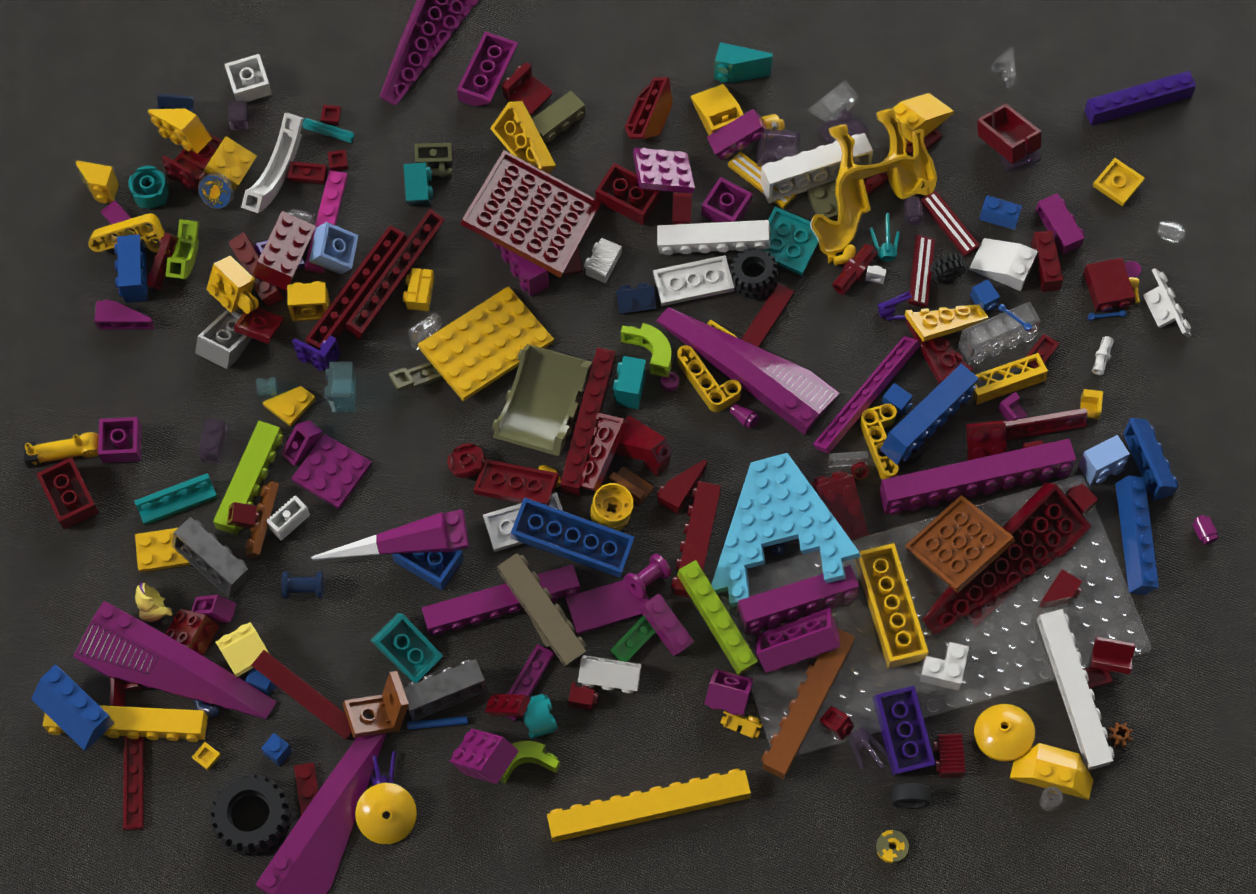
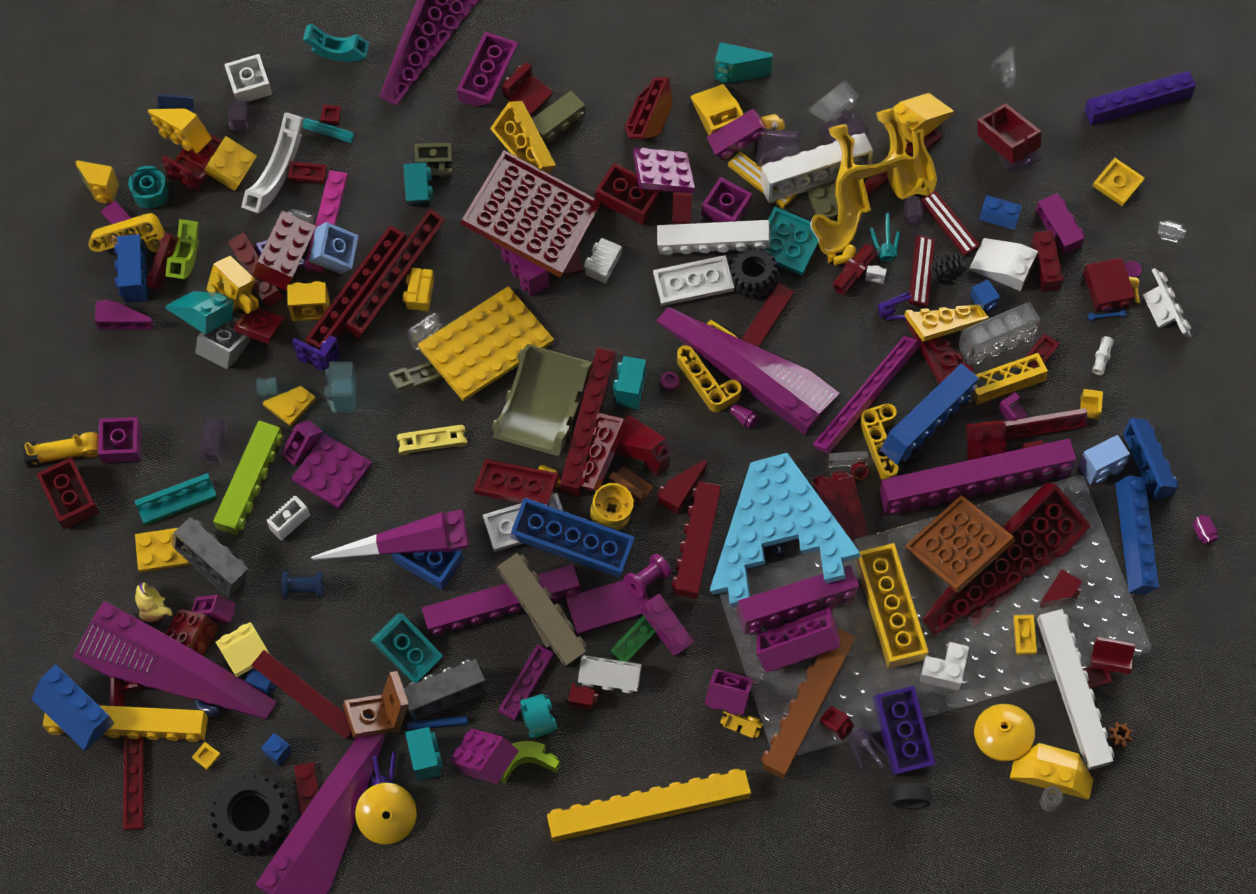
(203, 310): none -> teal slope
(216, 190): tile -> none
(242, 515): dark red brick -> none
(264, 509): dark orange plate -> none
(335, 48): none -> teal arch
(337, 160): dark red plate -> none
(423, 755): none -> teal brick
(431, 439): none -> light yellow plate
(466, 460): dark red tile -> none
(507, 705): dark red plate -> none
(636, 298): dark blue bracket -> none
(655, 342): lime arch -> none
(717, 617): lime brick -> none
(896, 838): olive piece -> none
(899, 398): blue brick -> none
(950, 755): dark red brick -> none
(1024, 635): none -> yellow plate
(1027, 326): blue hinge -> none
(1082, 498): dark red brick -> none

